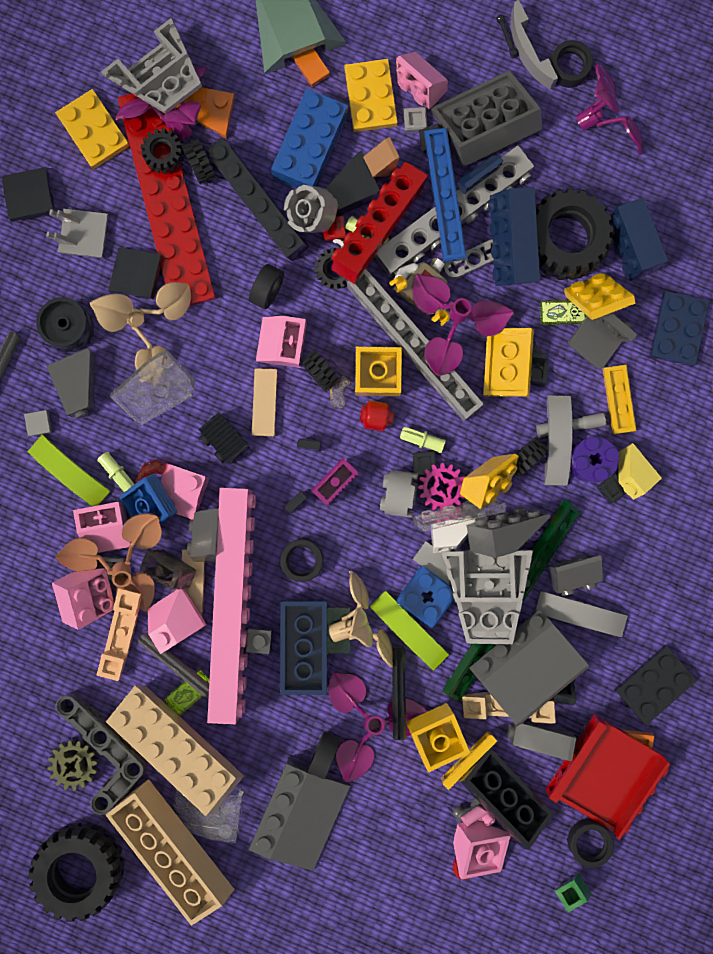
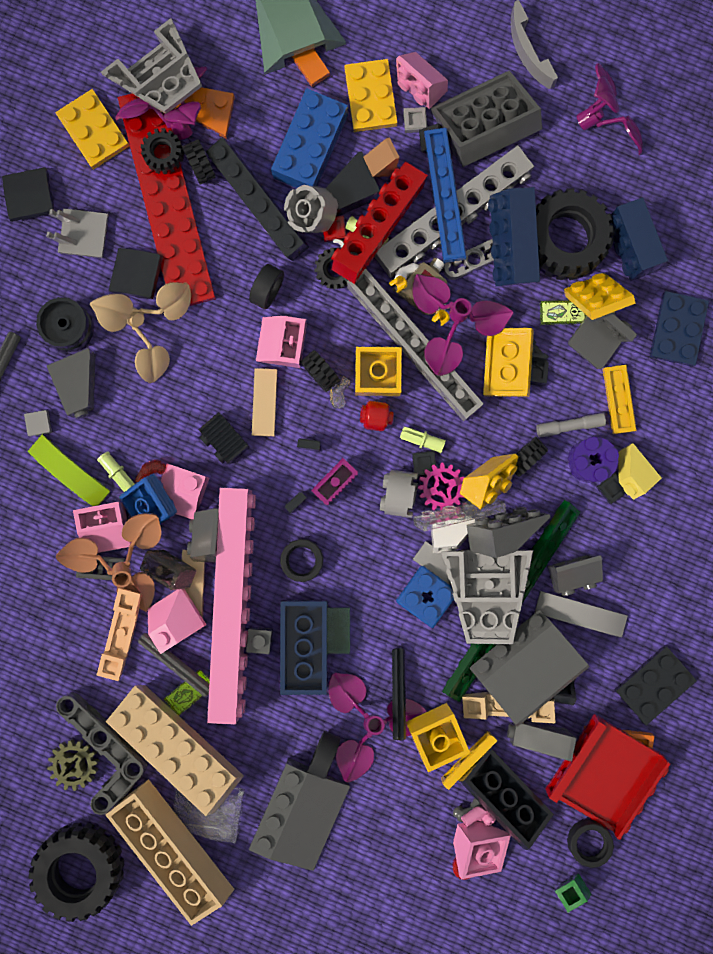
(83, 597): bright pink slope -> none
(154, 388): clear slope -> none
(359, 626): tan plant -> none
(409, 630): lime slope -> none
(479, 174): dark blue slope -> none
(500, 19): black hinge -> none
(559, 440): light grey slope -> none
(579, 49): black tyre -> none

